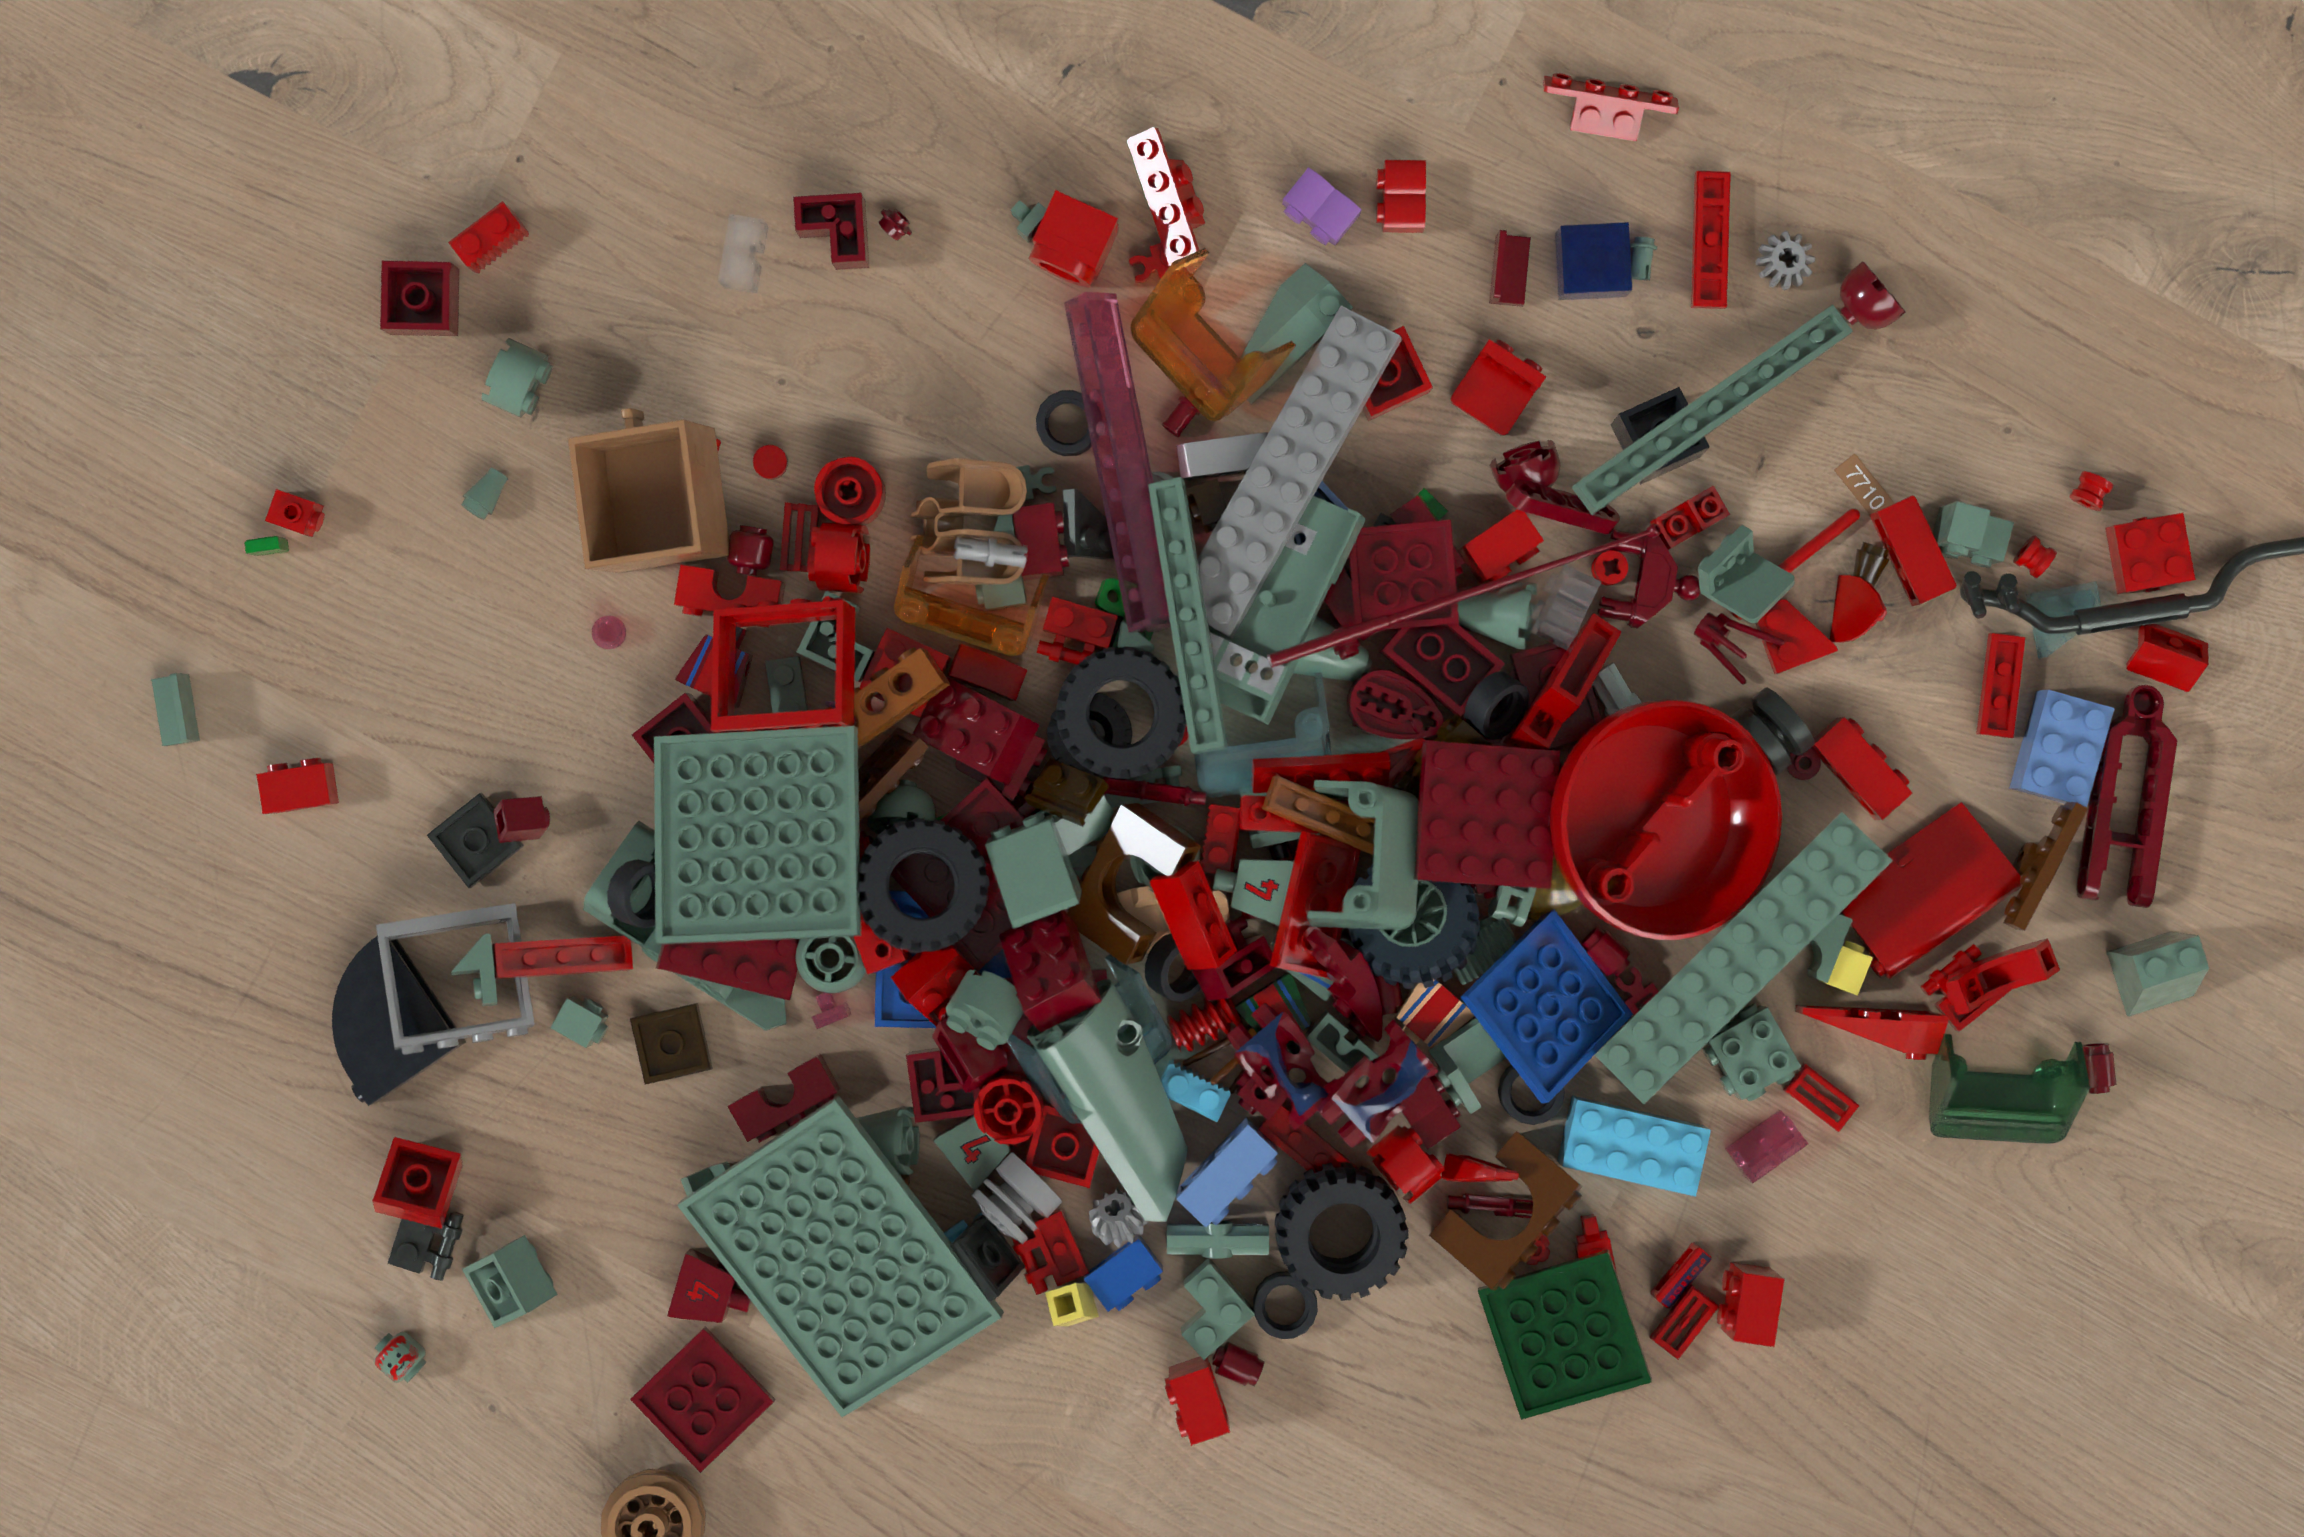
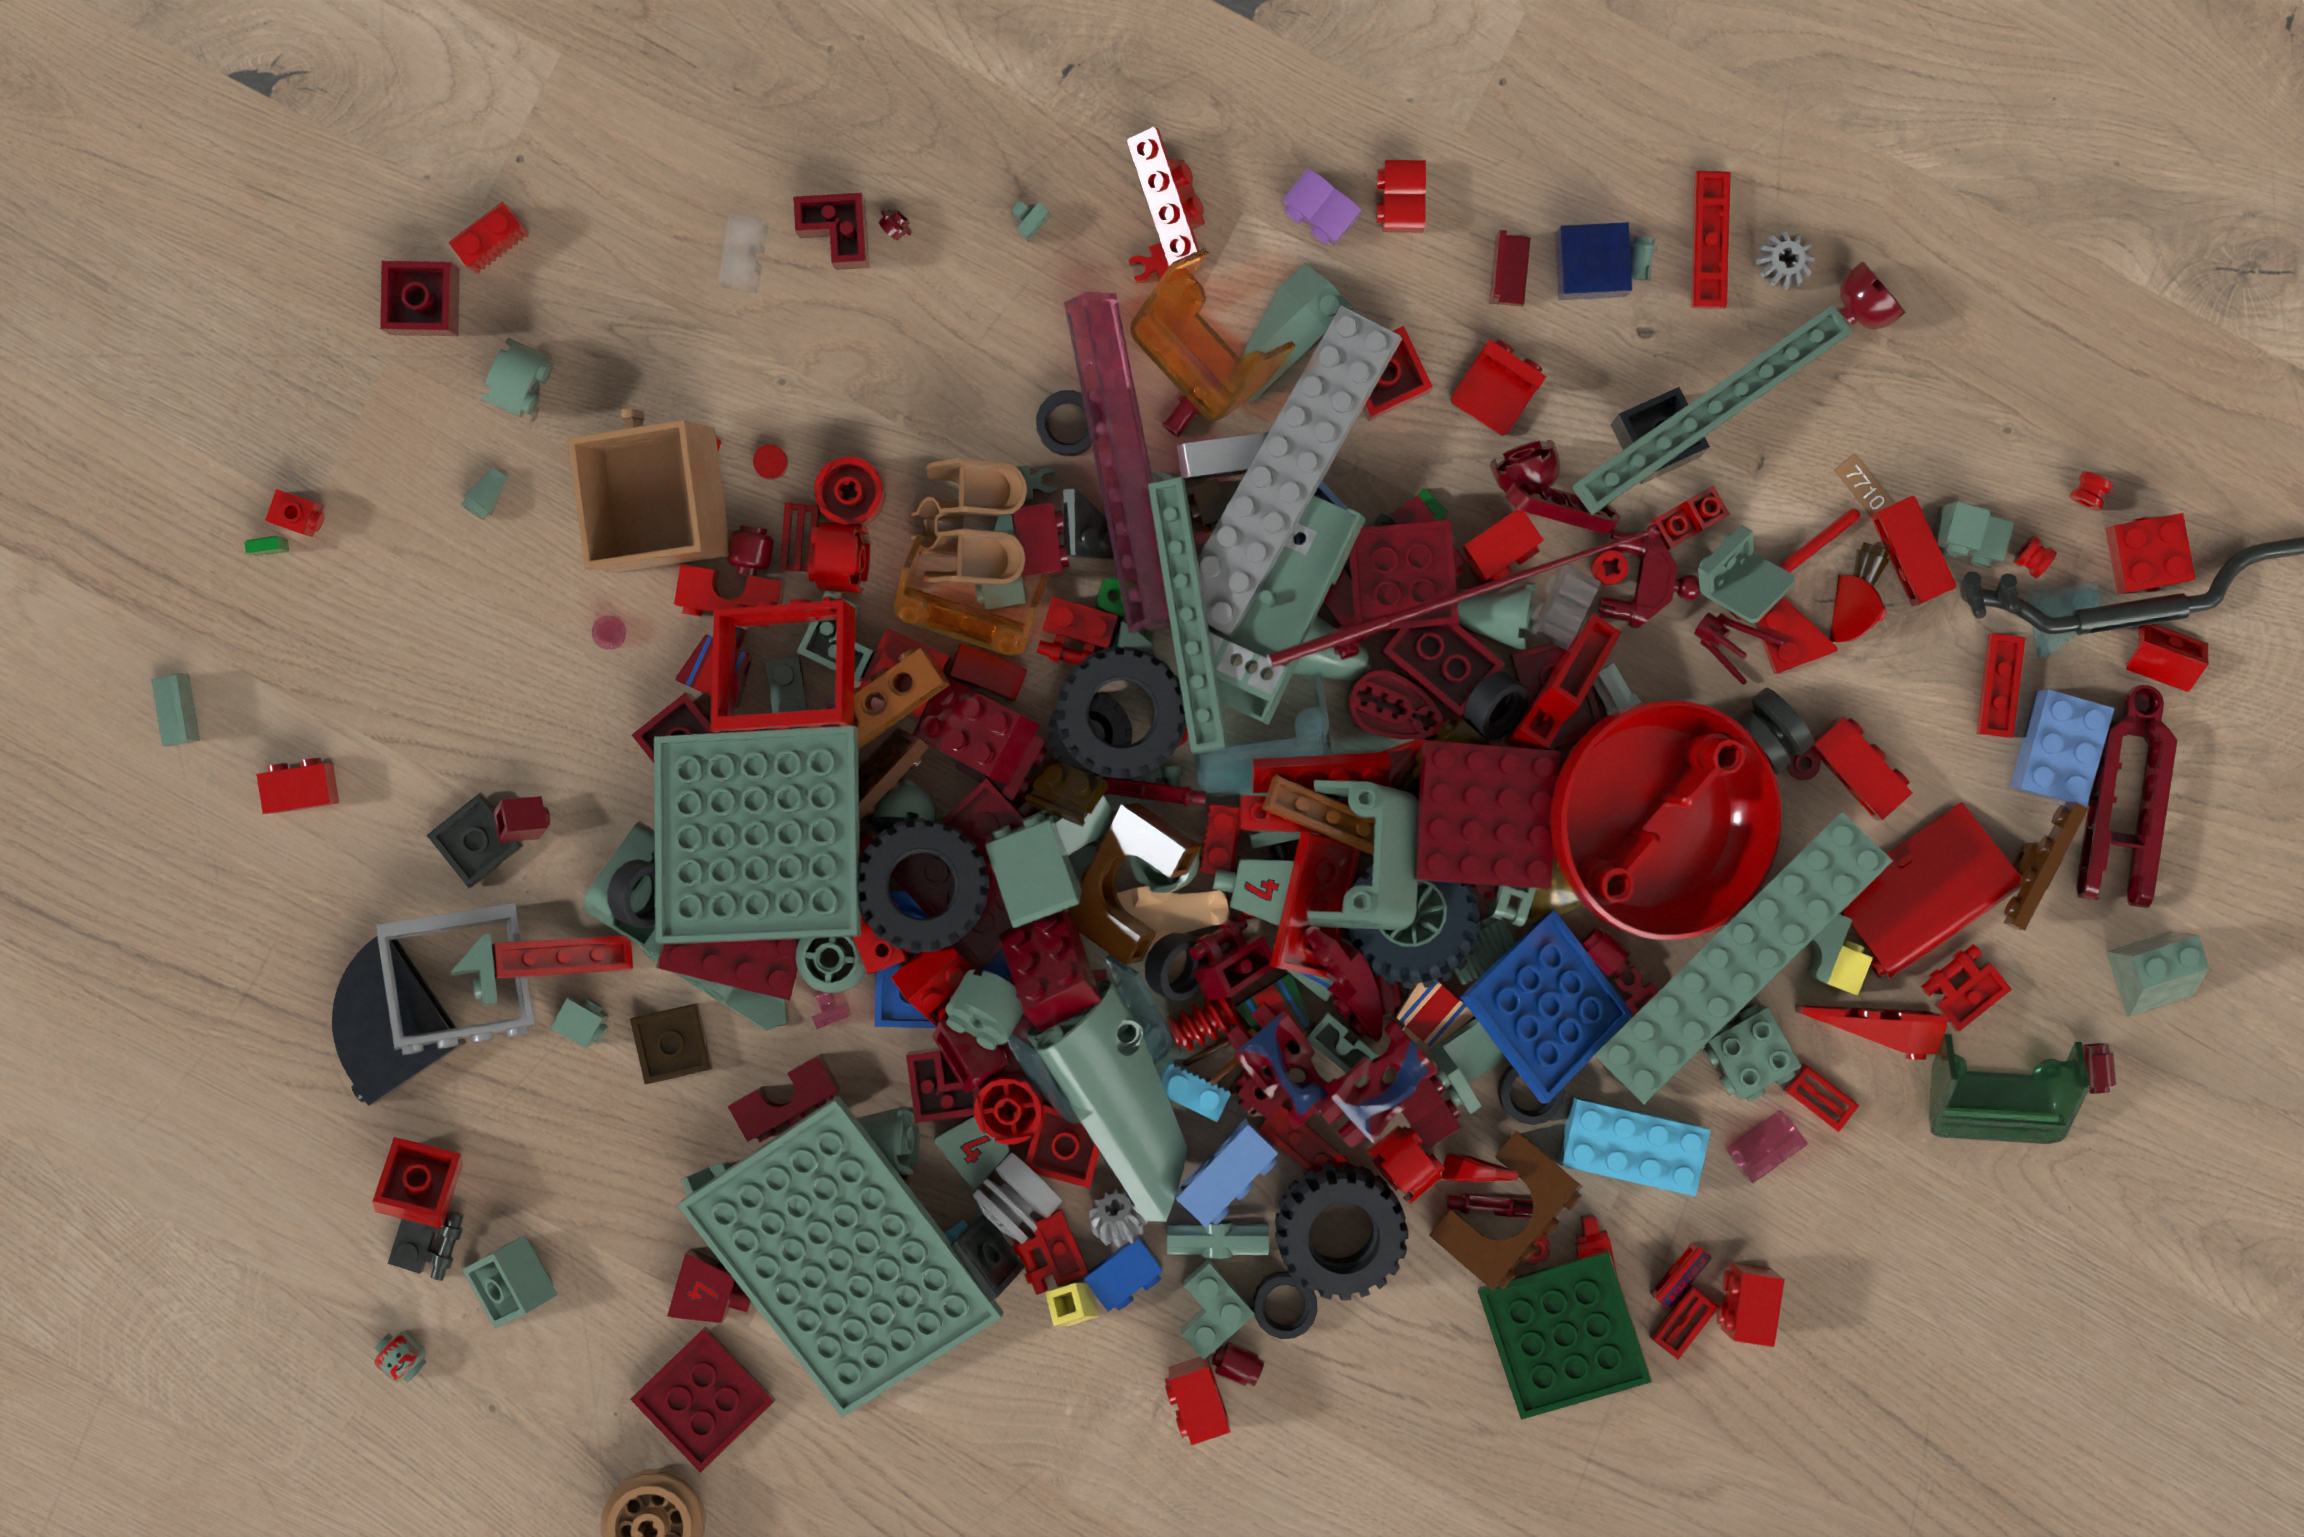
(990, 552): light grey pin -> none
(1073, 240): red piece -> none
(1194, 917): red panel -> none
(1608, 109): bracket -> none
(2000, 973): red arch -> none

